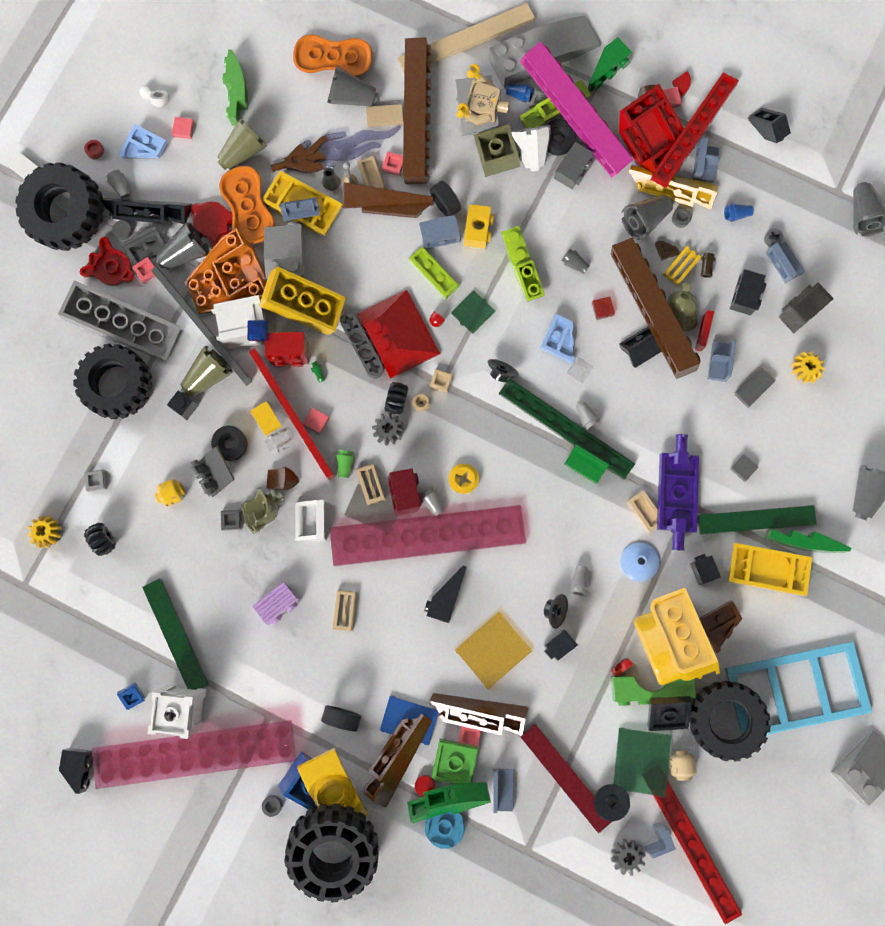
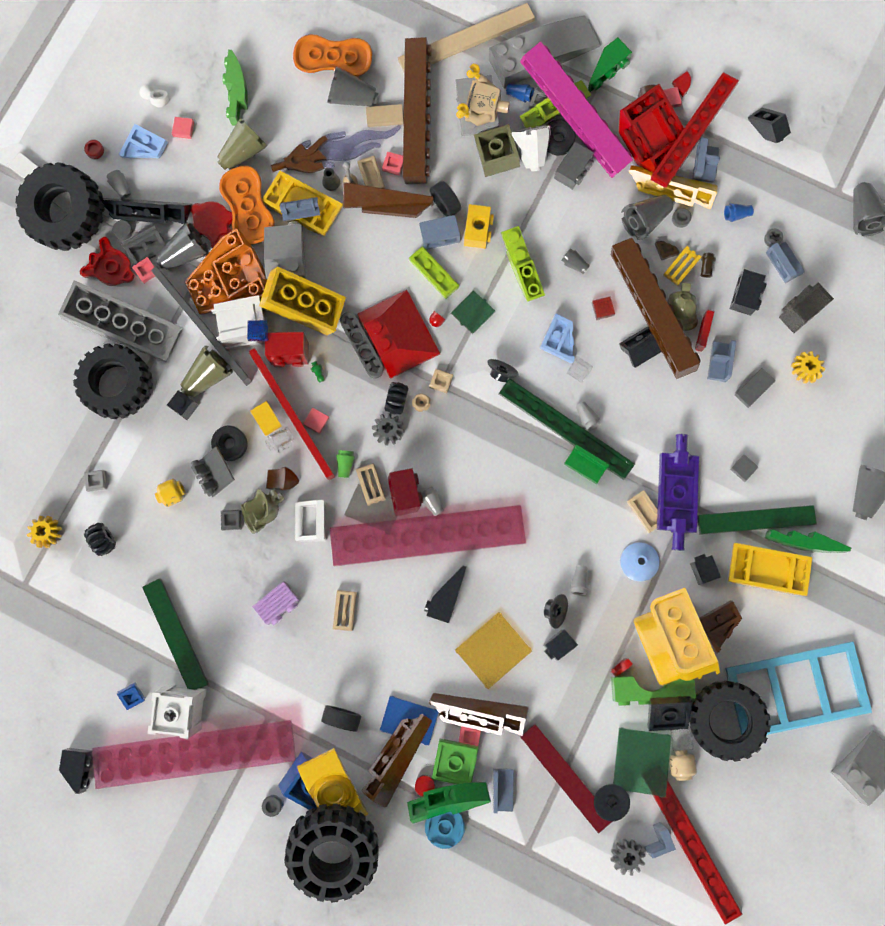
(460, 470): yellow gear -> none

